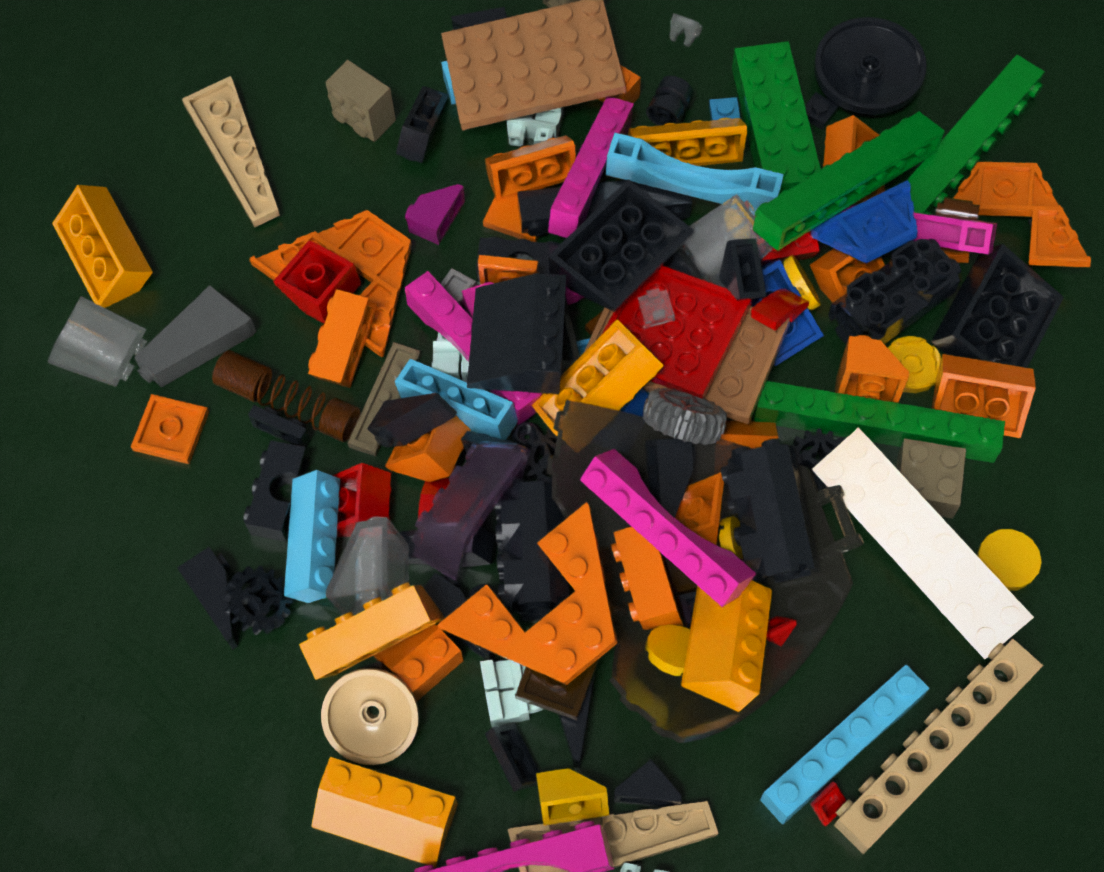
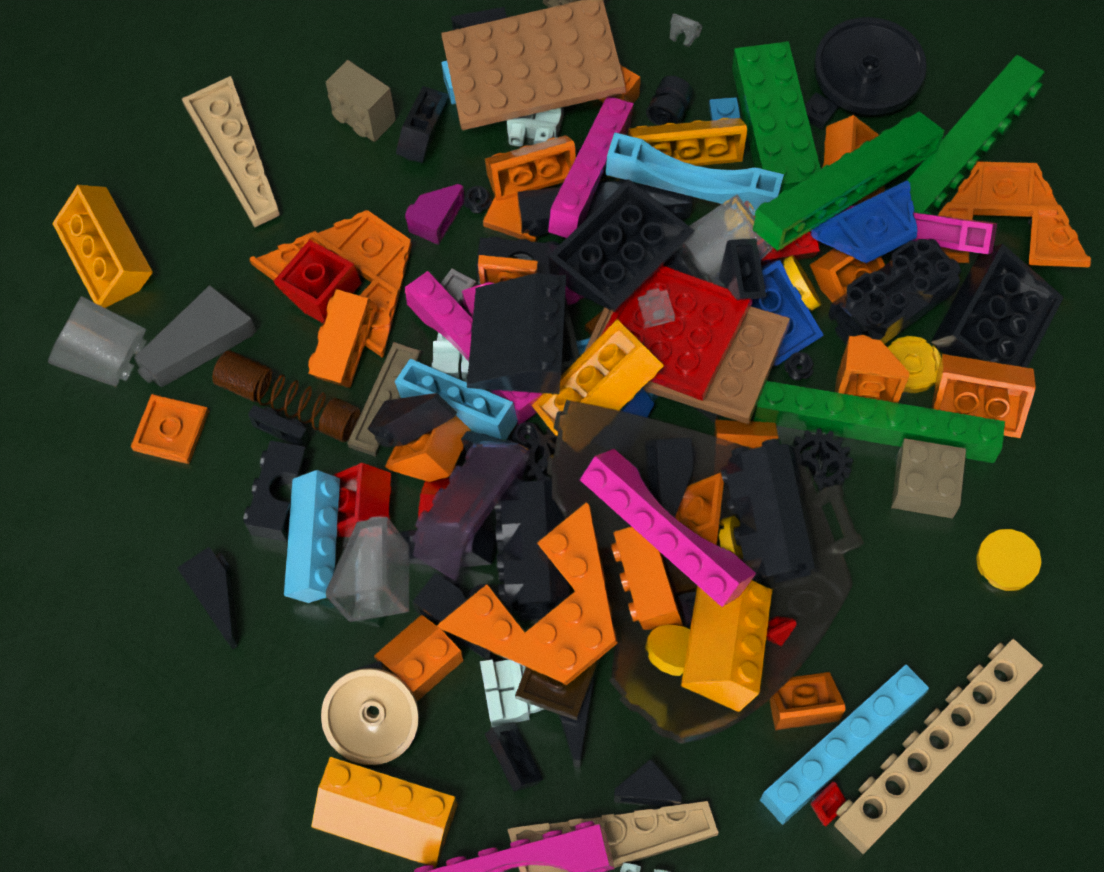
(257, 600): black gear -> none
(369, 631): light orange slope -> none
(477, 193): none -> black plate
(570, 797): yellow slope -> none
(684, 416): dark grey gear -> none
(778, 307): red slope -> none
(804, 361): none -> black plate
(807, 702): none -> orange slope
(923, 544): plate -> none
(958, 209): reddish brown brick -> none

